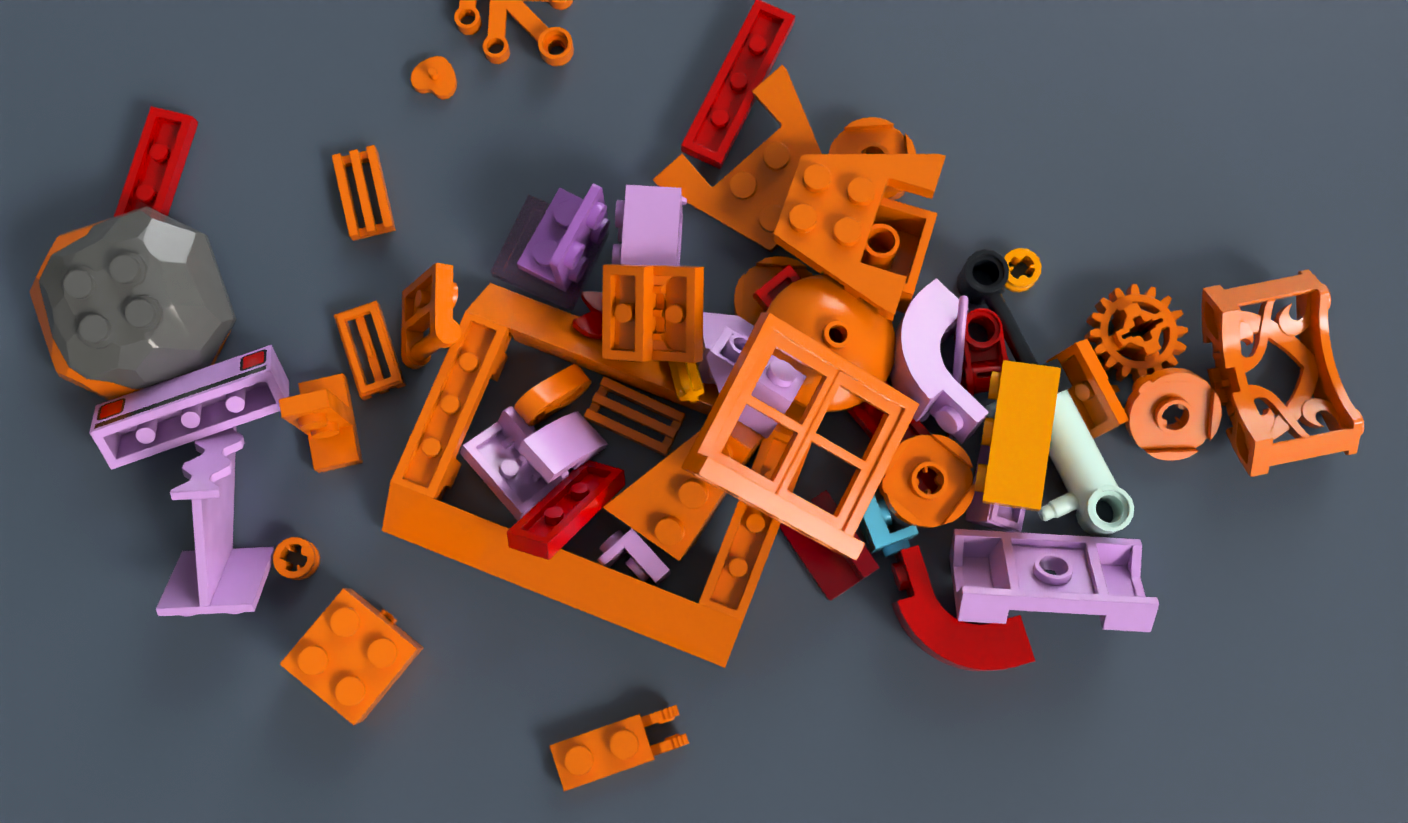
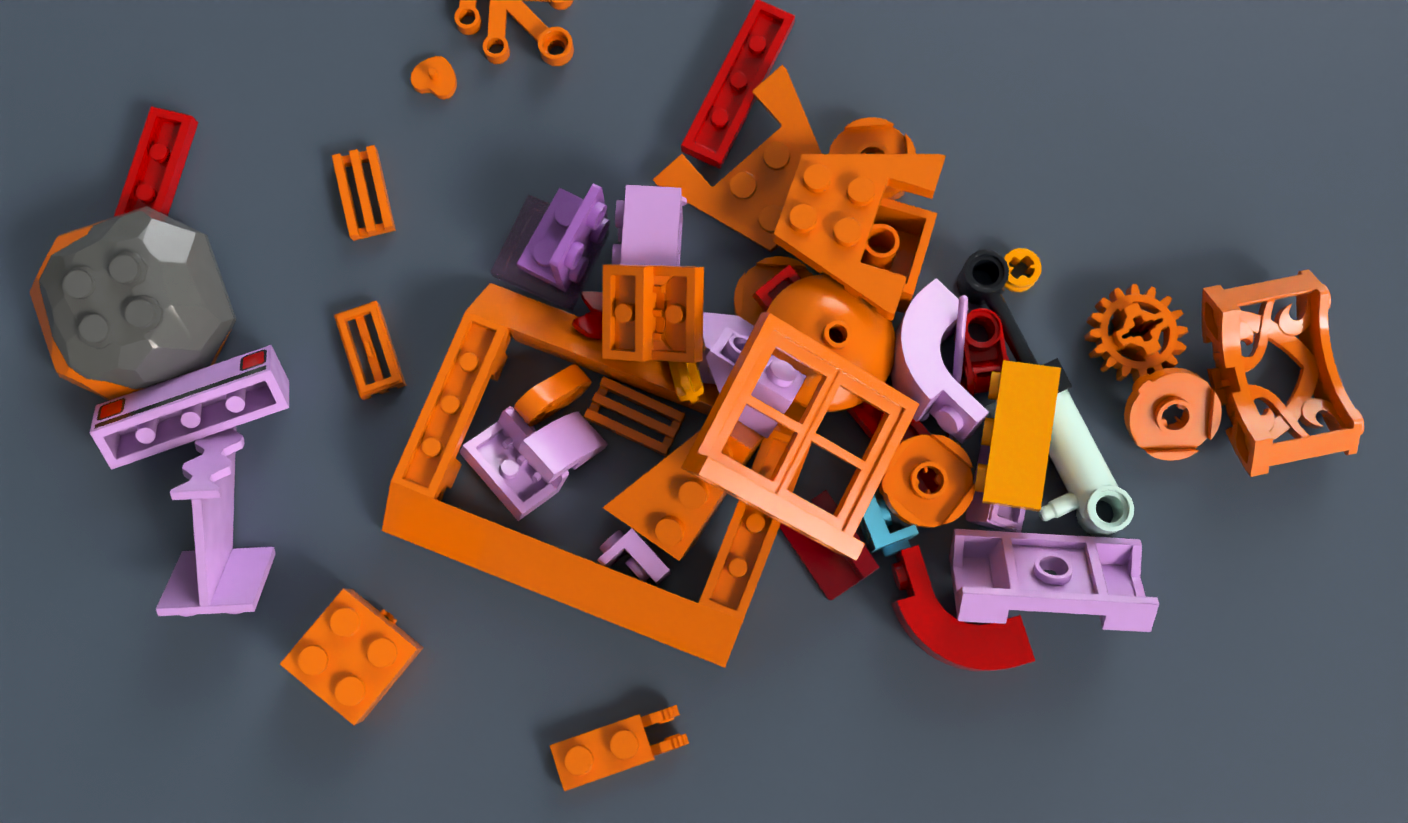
(285, 567): orange bush -> none
(327, 417): orange bracket -> none
(424, 305): orange plate -> none
(565, 509): red plate -> none
(1091, 389): orange plate -> none

